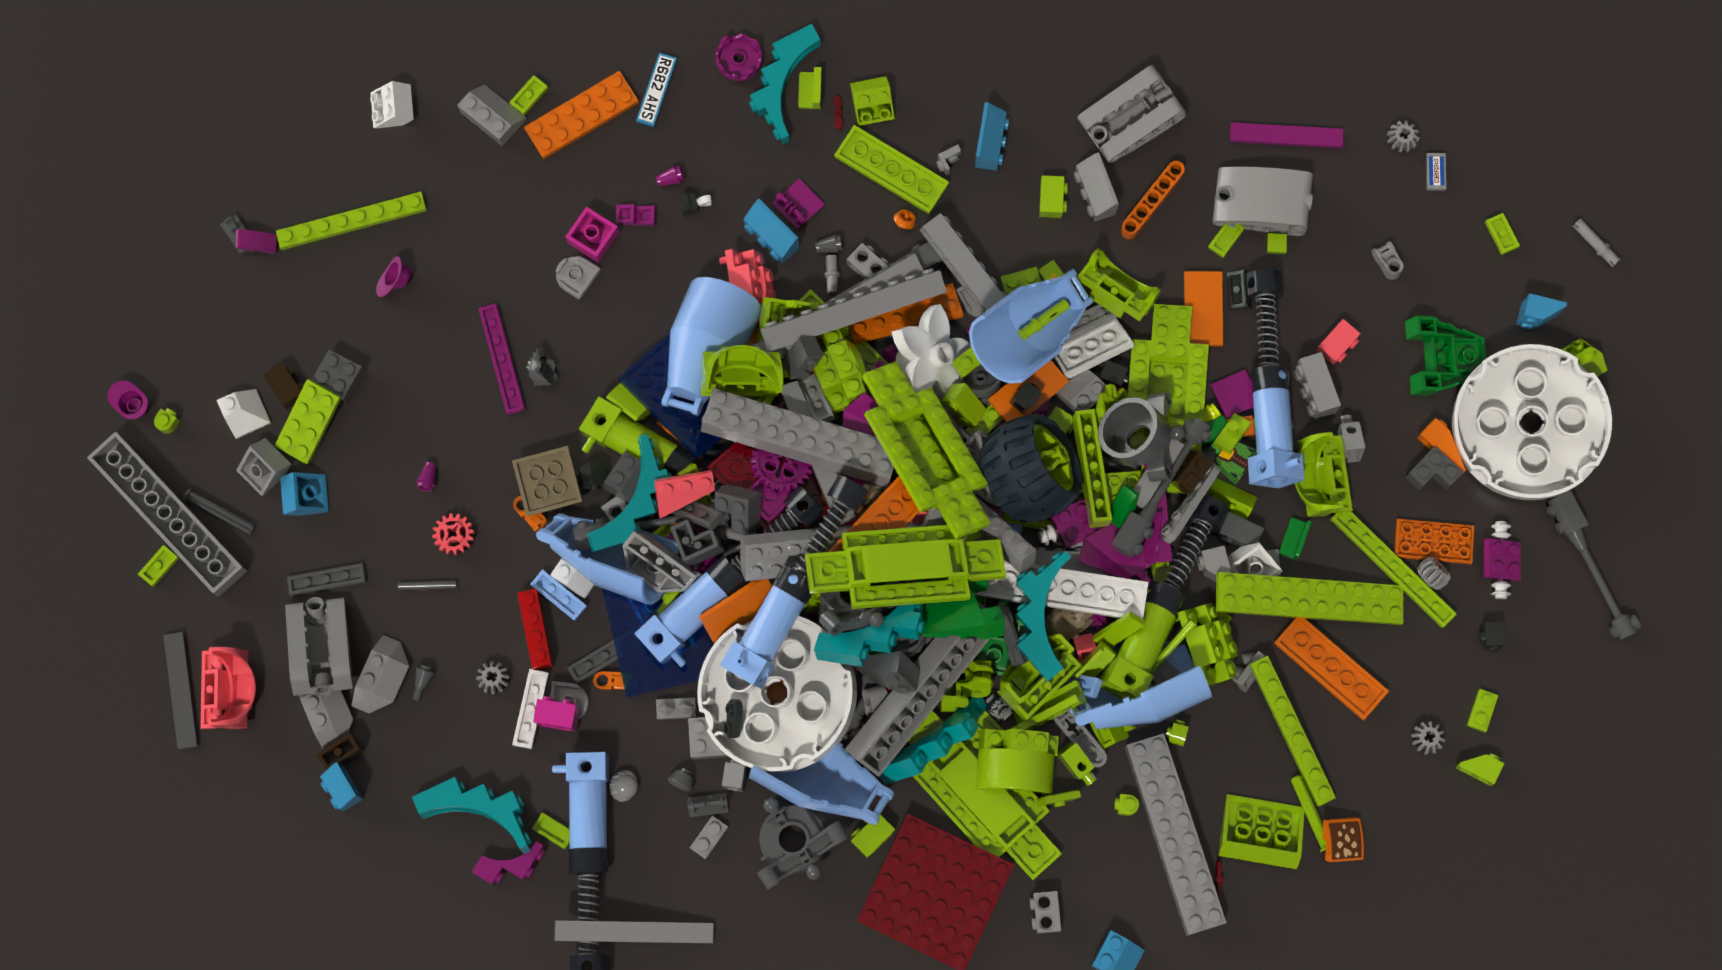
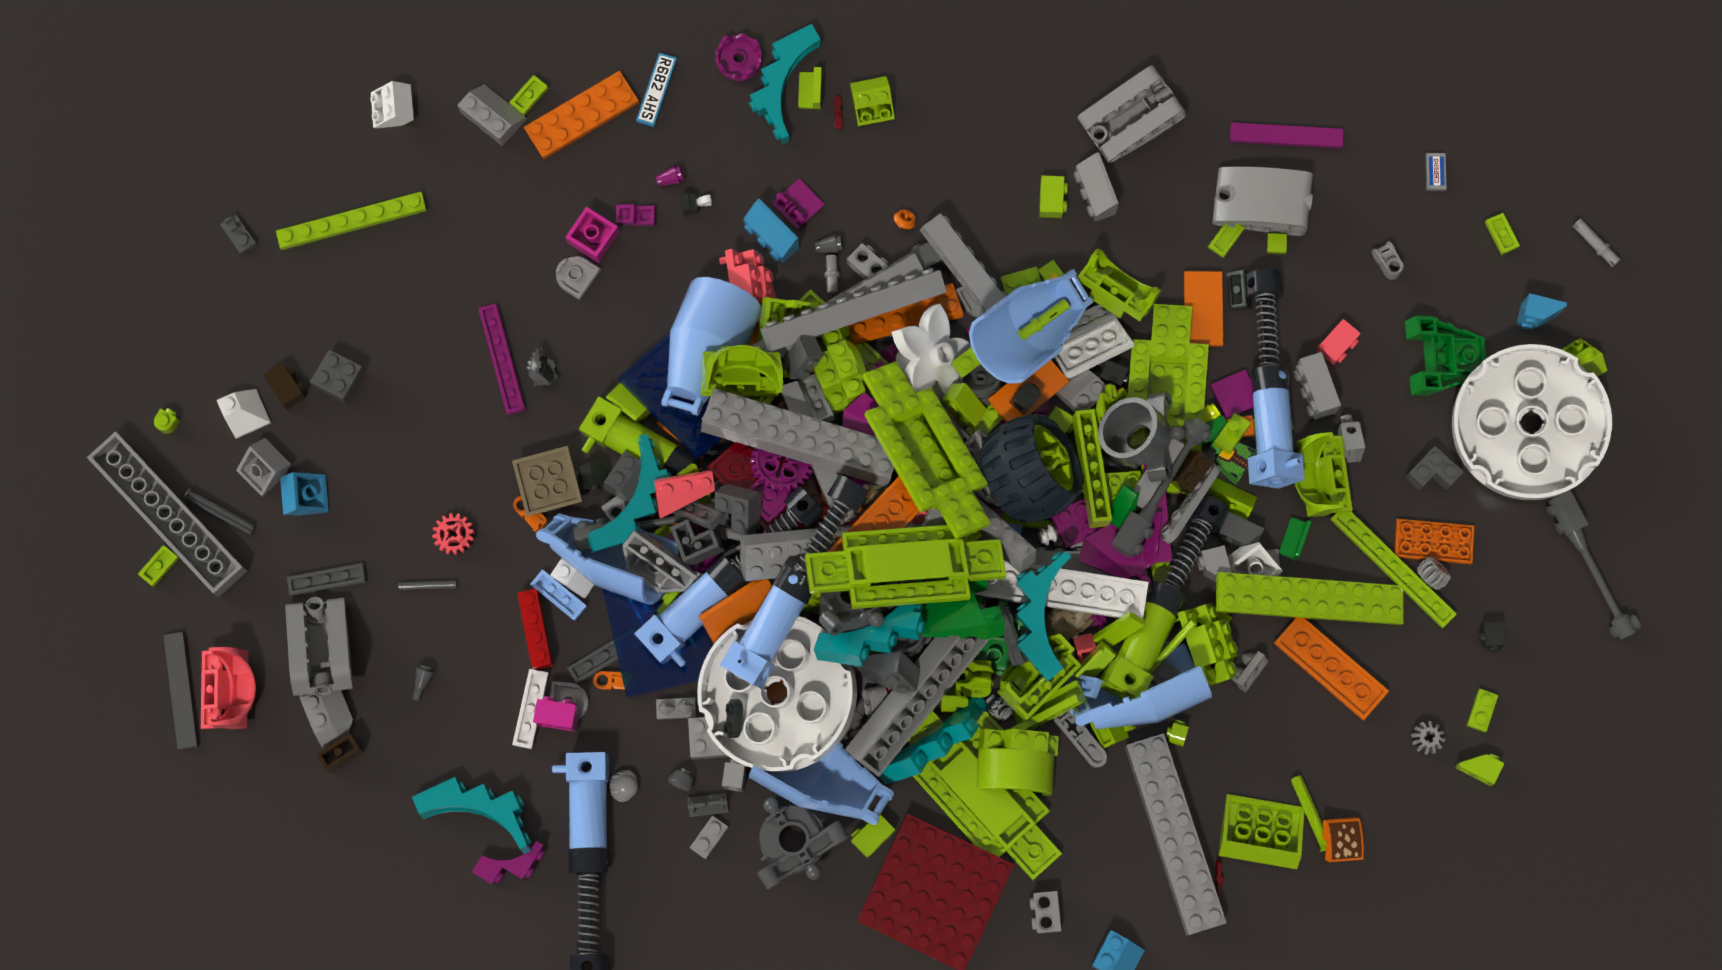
(127, 400): magenta piece -> none
(256, 241): magenta slope -> none
(308, 421): lime plate -> none
(341, 787): dark azure slope -> none
(381, 676): light grey wedge -> none
(394, 277): magenta piece -> none
(426, 479): magenta cone -> none
(489, 684): light grey gear -> none
(552, 830): lime tile -> none
(633, 932): light grey tile -> none
(891, 169): lime plate -> none
(951, 156): light grey bracket -> none
(991, 138): dark azure slope -> none
(1058, 799): lime plate -> none
(1071, 756): lime torso -> none
(1126, 805): lime plate -> none
(1148, 207): orange beam -> none
(1292, 731): lime plate -> none
(1406, 130): light grey gear -> none
(1438, 435): orange slope -> none
(1502, 560): magenta plate -> none

